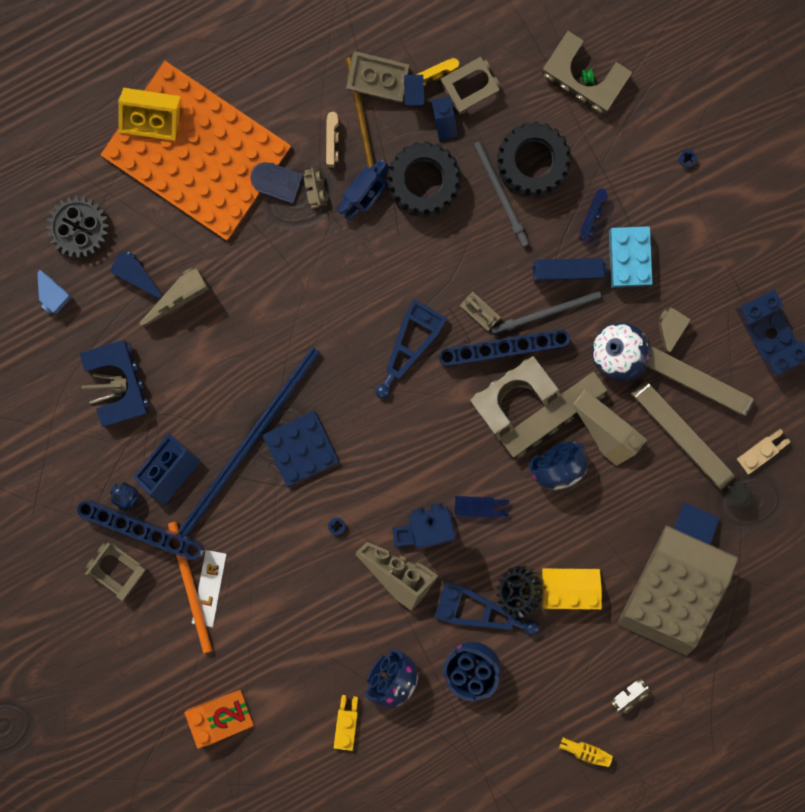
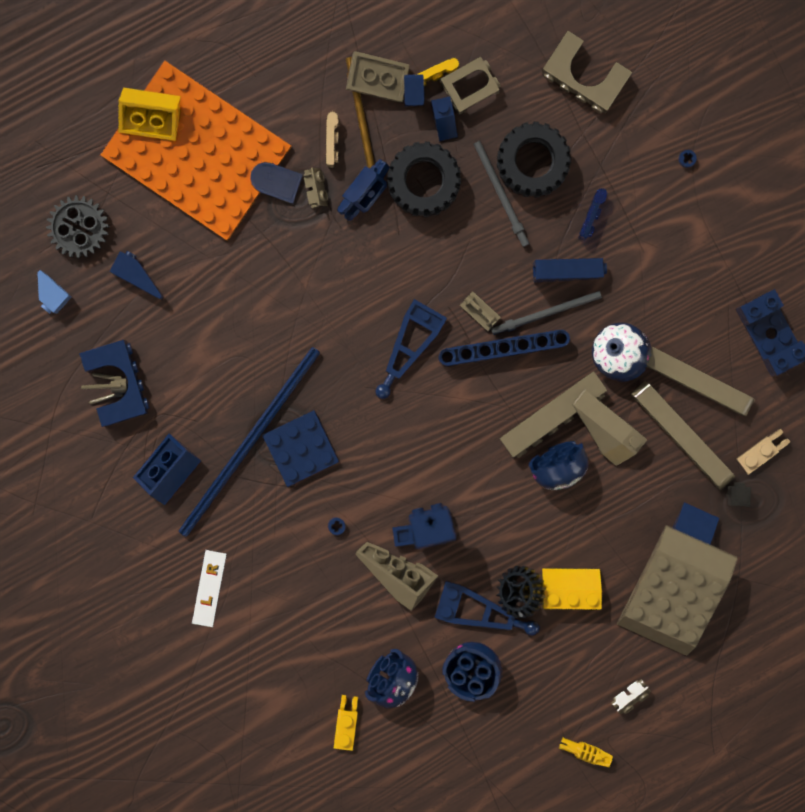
(95, 570): dark tan panel -> none
(124, 496): dark blue head -> none
(131, 529): dark blue beam -> none
(183, 291): dark tan wedge -> none
(192, 594): orange piece -> none
(218, 718): orange slope -> none
(478, 506): clear blue hinge -> none
(526, 375): dark tan arch -> none
(587, 77): green bush -> none
(630, 257): medium azure brick -> none
(671, 327): dark tan slope -> none

